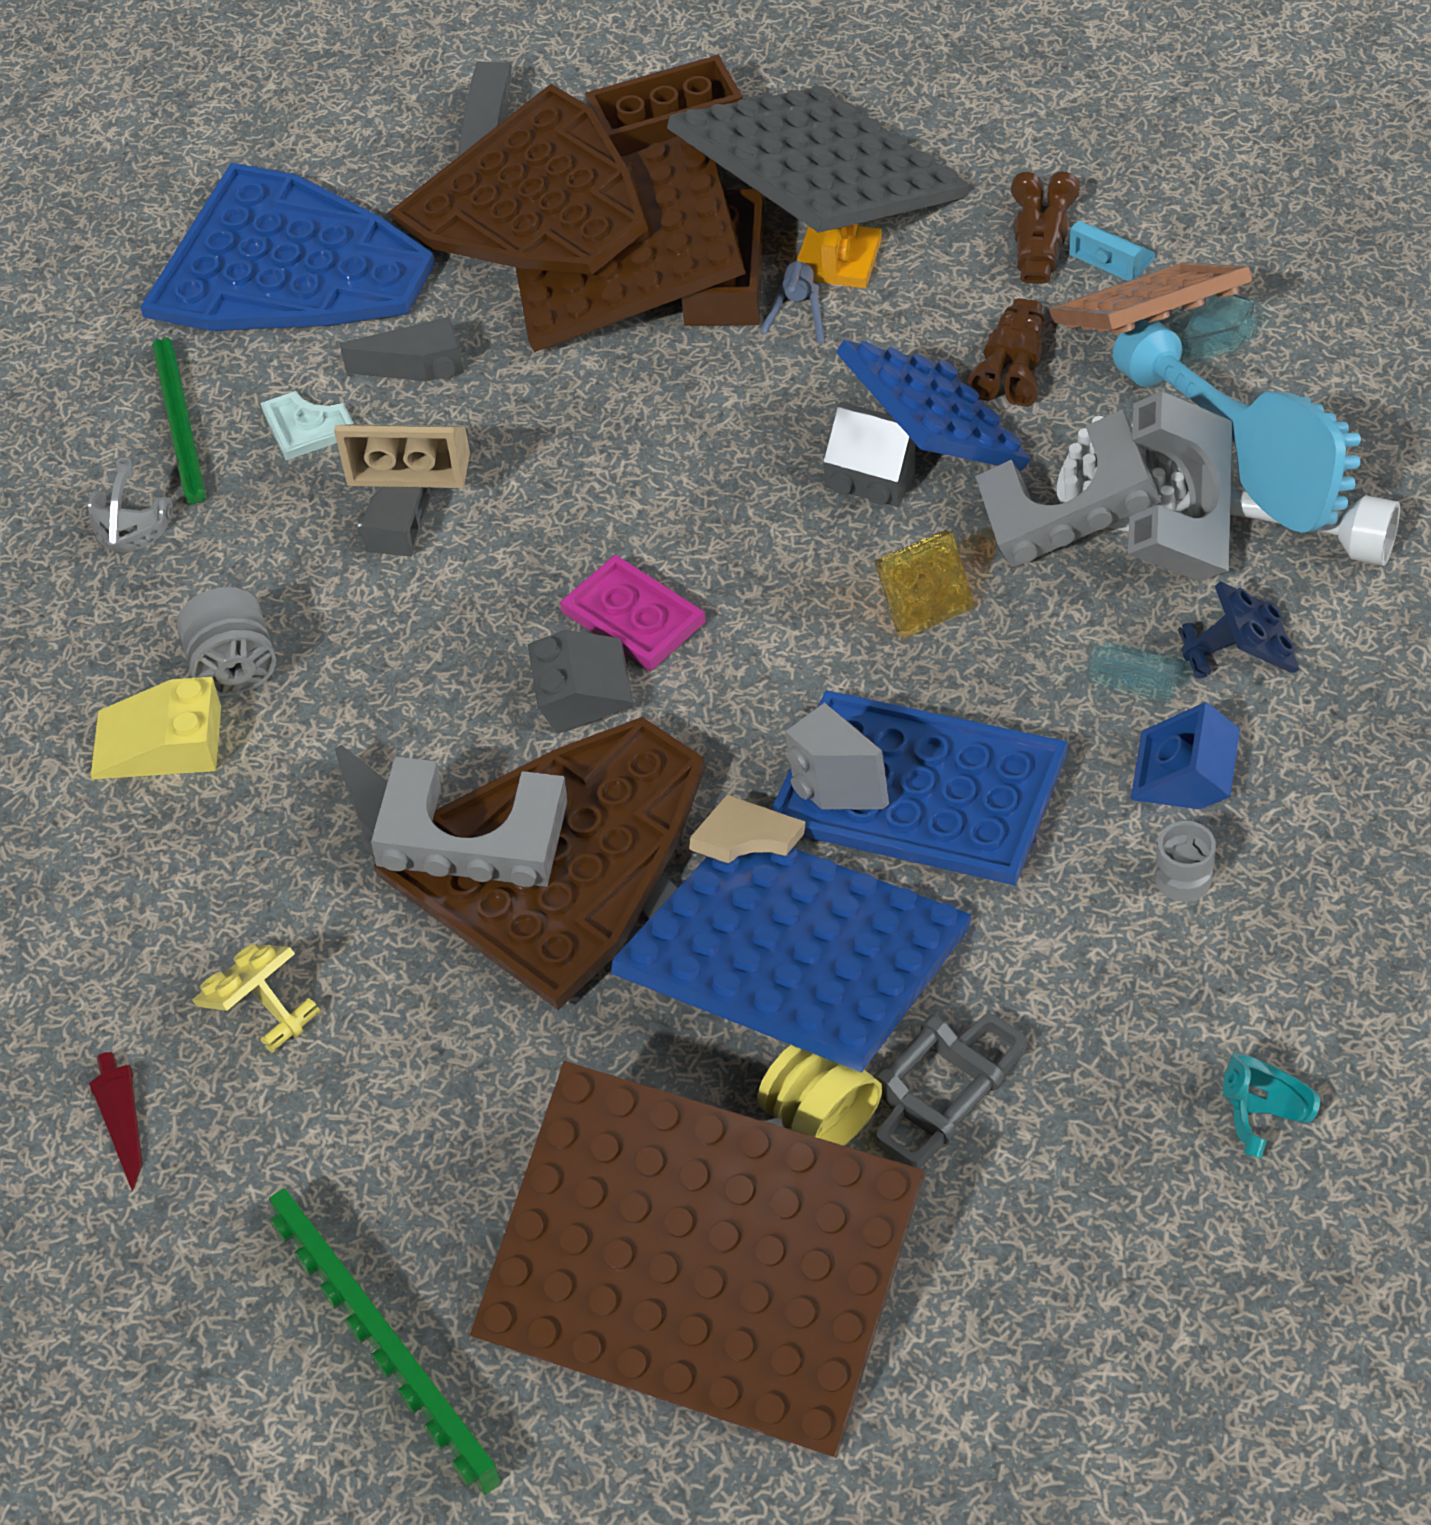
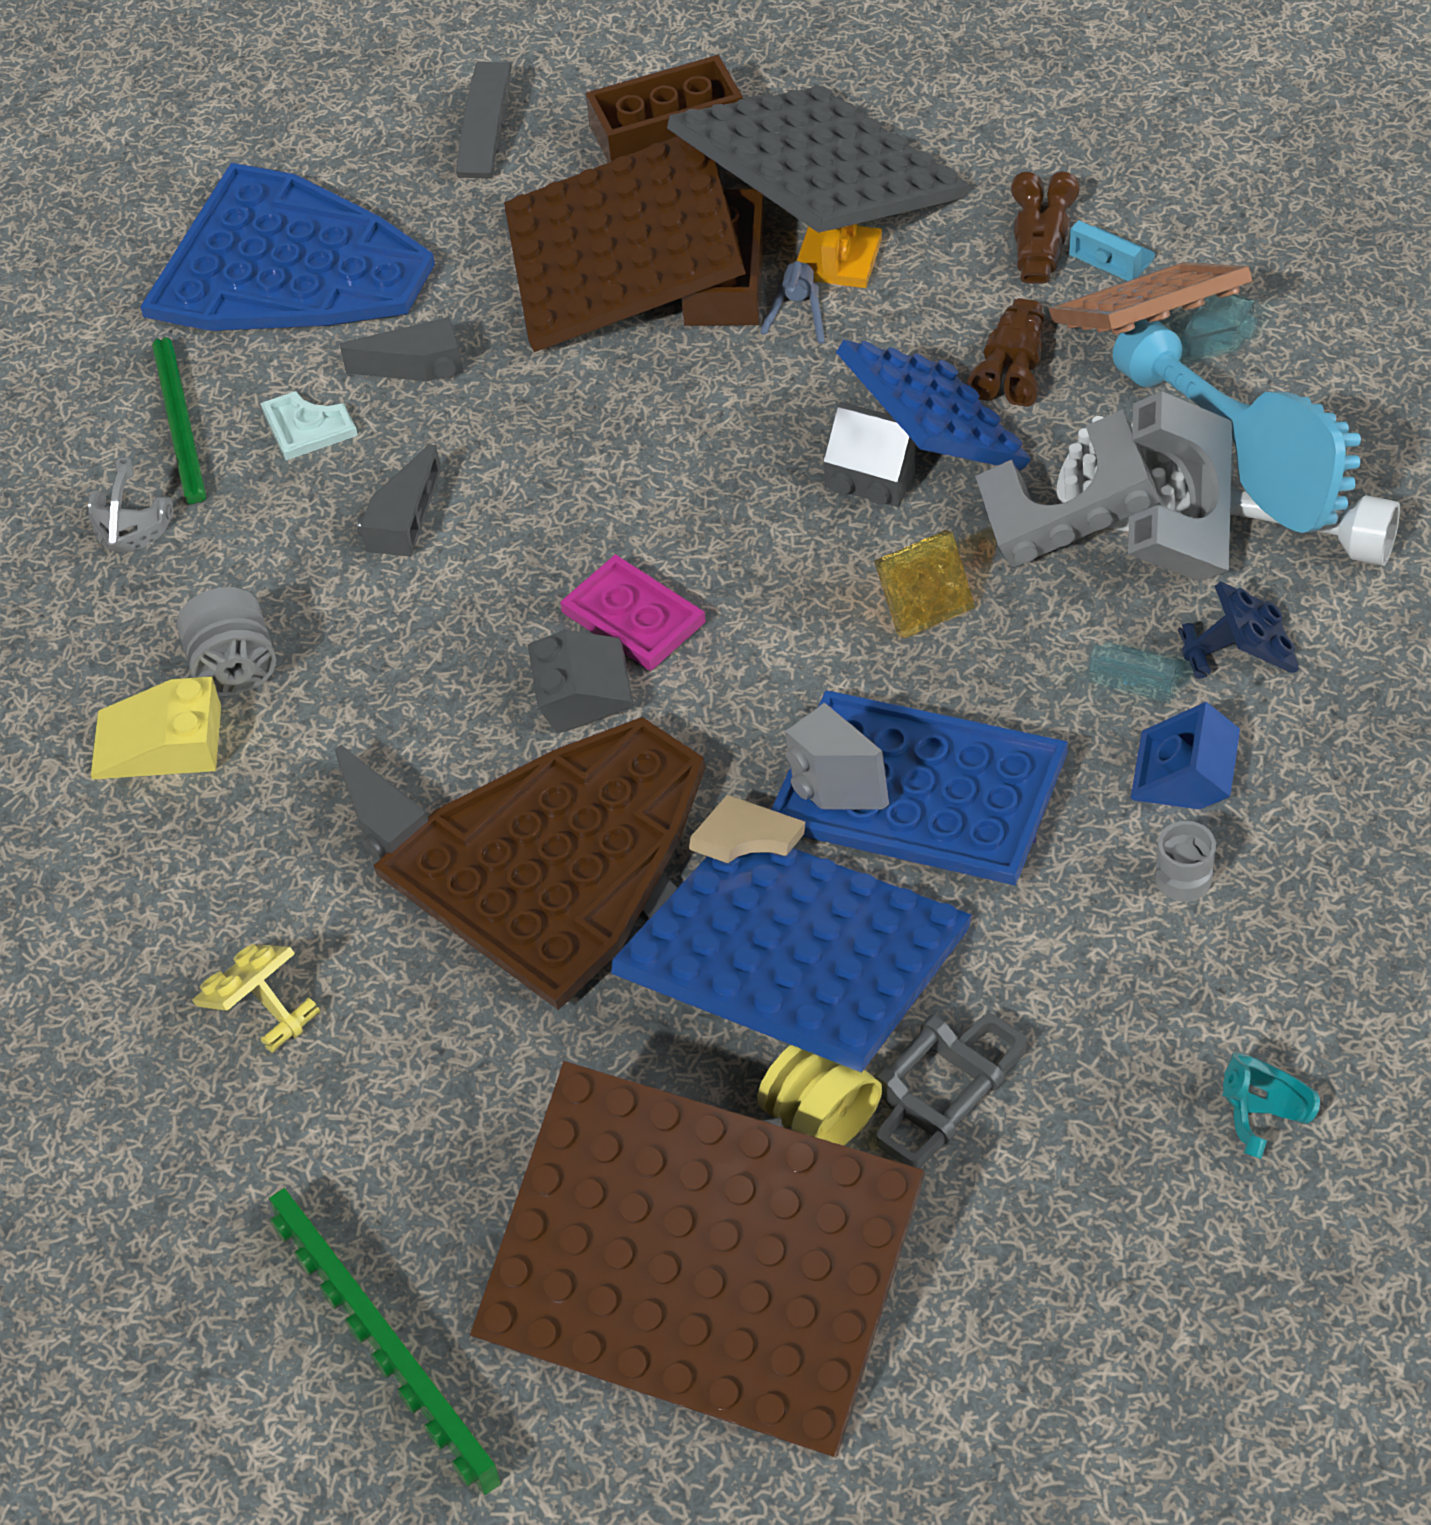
(116, 1101): dark red bar -> none
(403, 455): tan slope -> none
(514, 853): light grey arch -> none
(532, 193): reddish brown piece -> none

